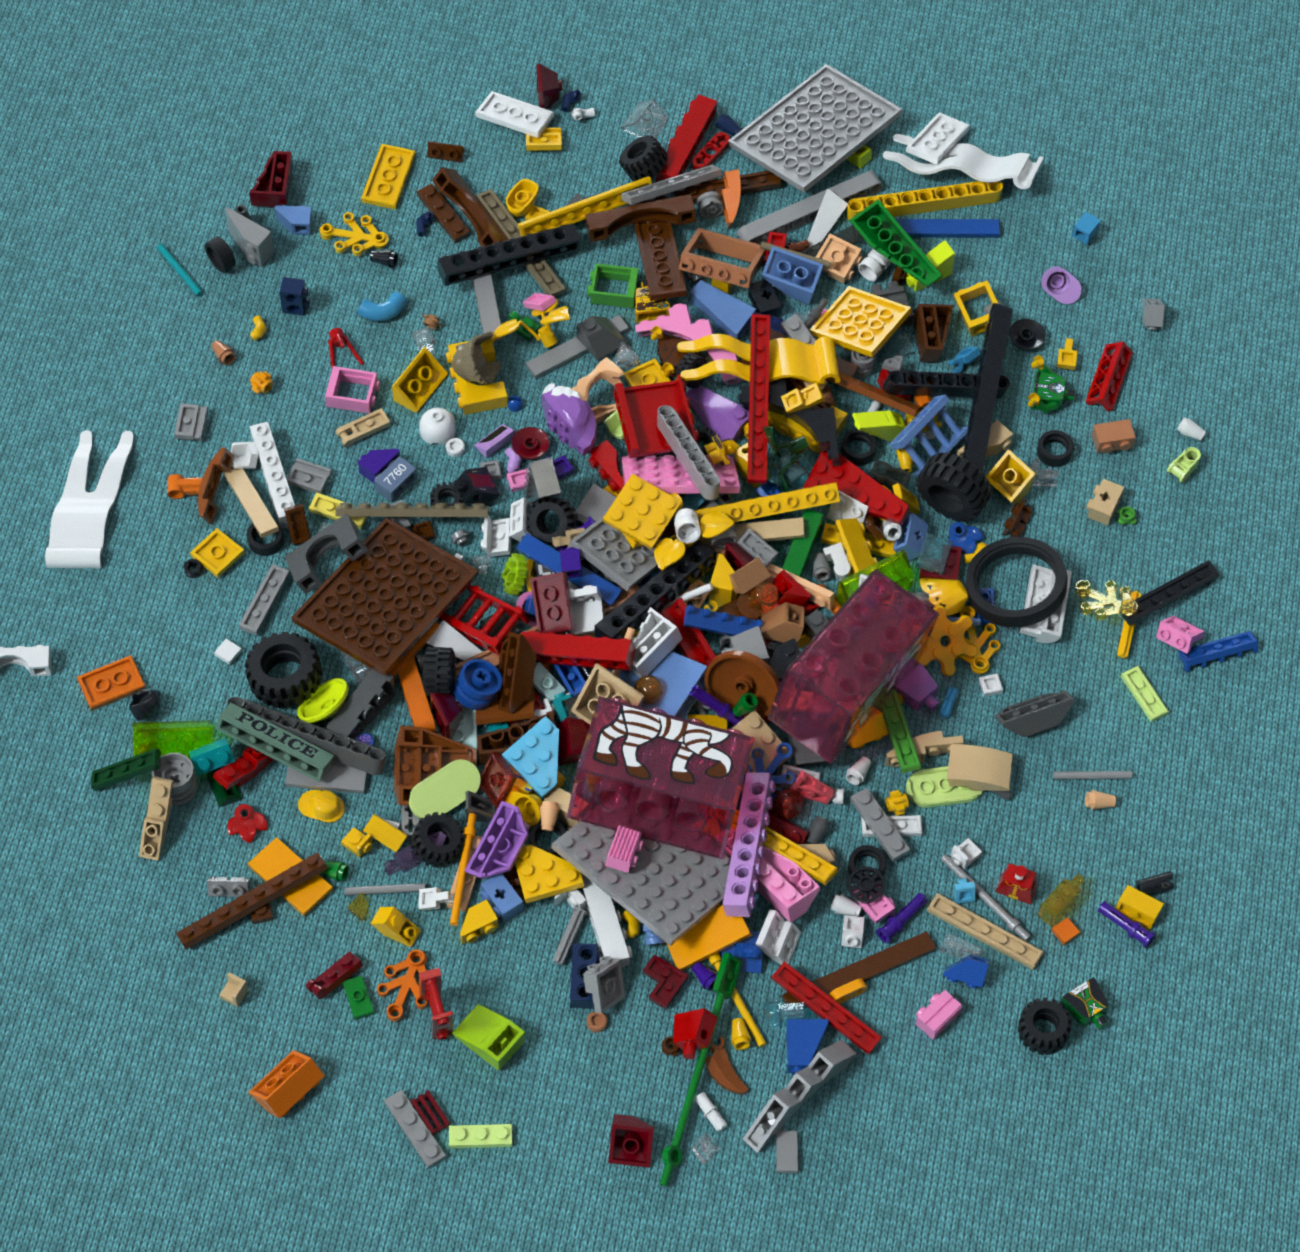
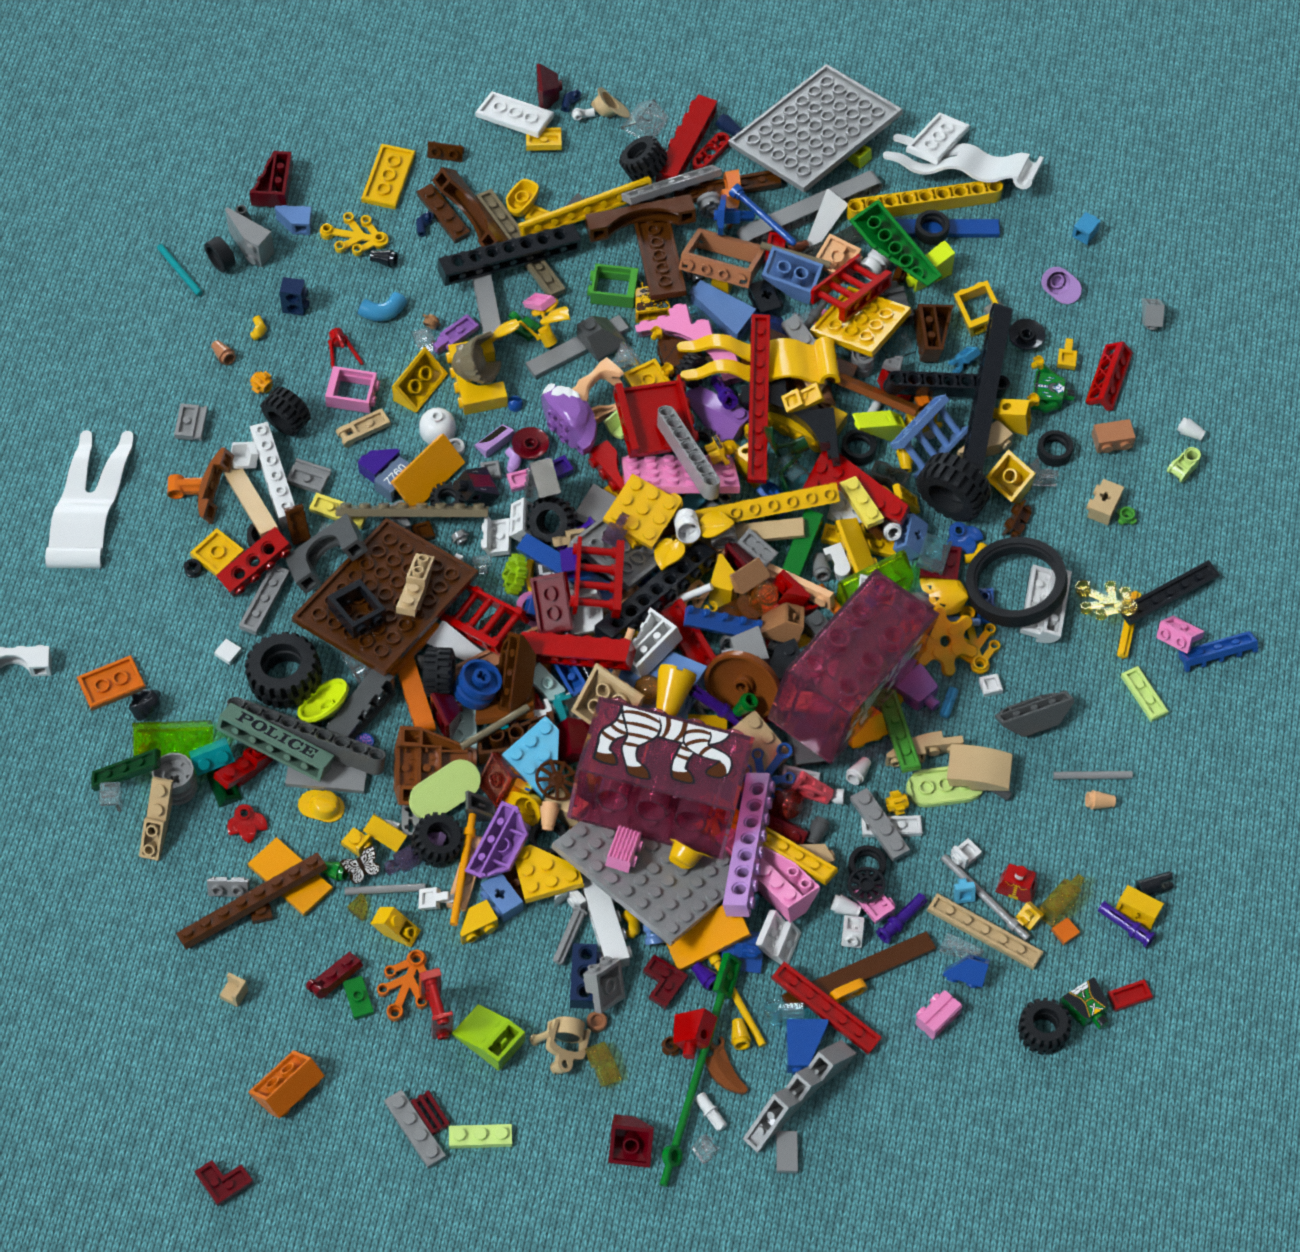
(111, 794): none -> clear panel
(222, 1187): none -> dark red plate
(255, 552): none -> red brick
(285, 411): none -> black tyre
(349, 594): none -> black window
(362, 865): none -> animal
(416, 585): none -> tan slope
(427, 470): none -> light orange tile
(455, 333): none -> medium lavender hinge
(494, 727): none -> dark tan bar
(555, 779): none -> reddish brown wheel
(565, 1030): none -> tan piece
(603, 1063): none -> clear yellow slope
(608, 105): none -> tan piece
(614, 570): none -> red fence
(616, 531): none -> plate
(673, 687): none -> yellow cone
(684, 856): none -> yellow piece
(724, 394): none -> dark purple pin
(730, 215): none -> blue piece
(737, 193): none -> blue piece
(857, 300): none -> red fence
(861, 502): none -> light yellow plate
(932, 216): none -> black tyre
(1014, 415): none -> yellow torso
(1029, 915): none -> yellow tile
(1129, 995): none -> red tile

